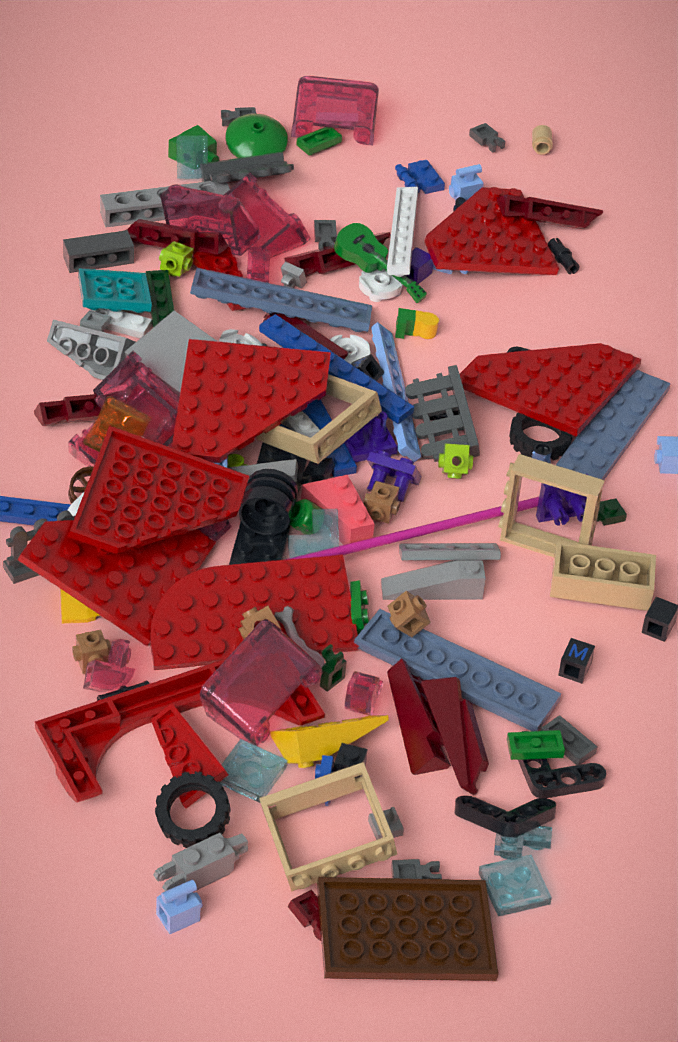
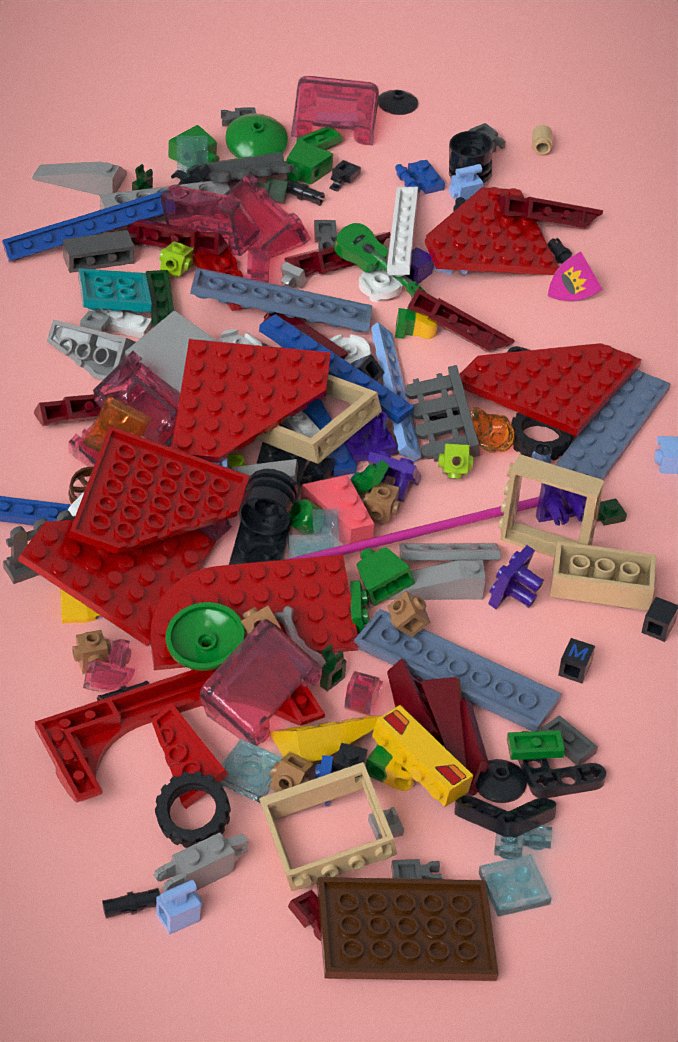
(85, 225): none -> blue plate
(87, 177): none -> light grey wedge
(130, 903): none -> black pin
(143, 179): none -> dark green plate
(193, 175): none -> black plate
(200, 626): none -> green dish
(276, 189): none -> dark green plate
(289, 772): none -> medium nougat brick
(304, 192): none -> black pin
(309, 163): none -> green torso
(342, 173): none -> black plate
(369, 477): none -> green plate
(383, 574): none -> green torso
(385, 769): none -> leg
(397, 102): none -> black dish
(422, 756): none -> yellow brick
(458, 322): none -> dark red wedge
(470, 149): none -> black wheel
(492, 430): none -> clear orange hair
(501, 781): none -> black dish
(511, 576): none -> dark purple plate
(573, 280): none -> dark pink shield

